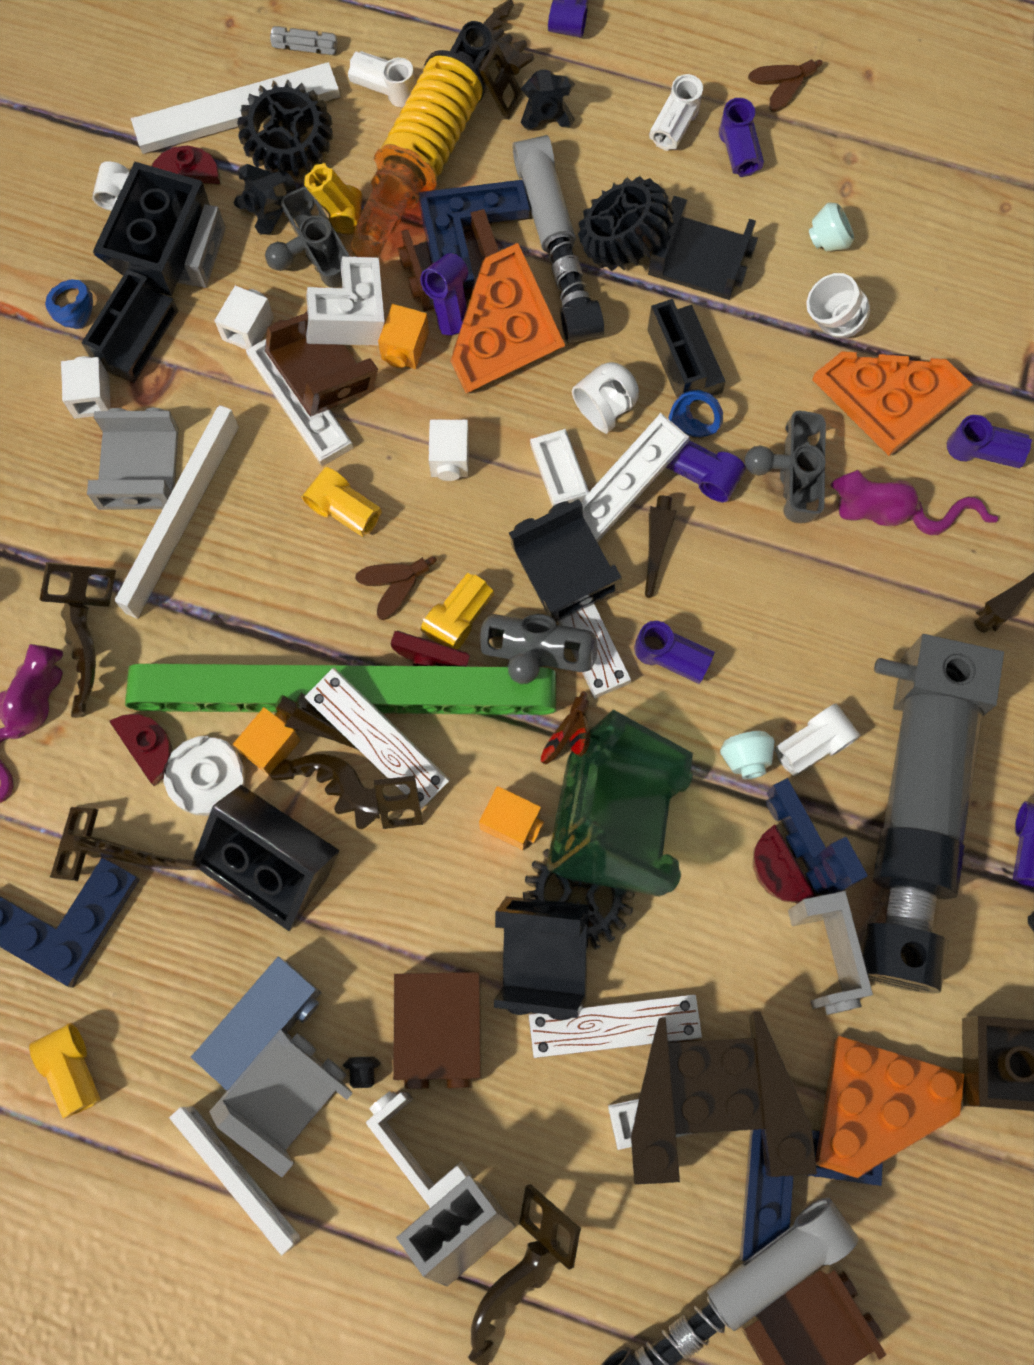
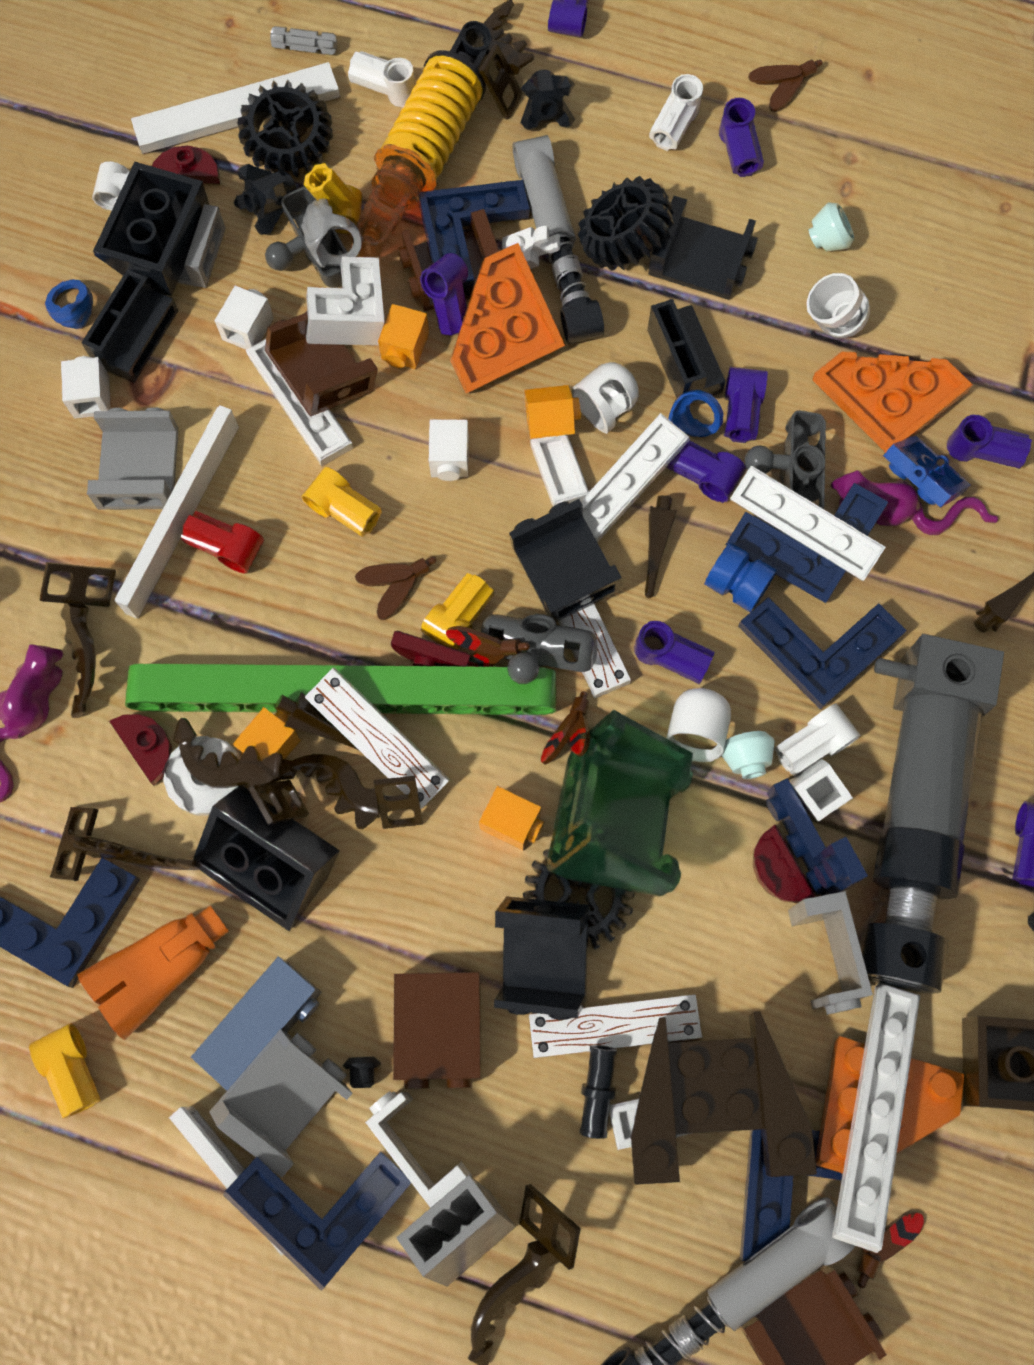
(146, 972): none -> orange piece
(231, 545): none -> red piece
(248, 770): none -> dark brown piece
(313, 1243): none -> dark blue plate
(317, 222): none -> light grey piece
(487, 648): none -> reddish brown piece
(533, 243): none -> white plate
(551, 411): none -> light orange brick
(598, 1091): none -> black pin
(702, 714): none -> white helmet
(740, 577): none -> blue wheel
(745, 395): none -> dark purple piece
(794, 560): none -> dark blue plate
(807, 523): none -> white tile
(817, 672): none -> dark blue plate
(820, 789): none -> white brick
(876, 1119): none -> white tile
(896, 1237): none -> piece
(918, 463): none -> blue plate

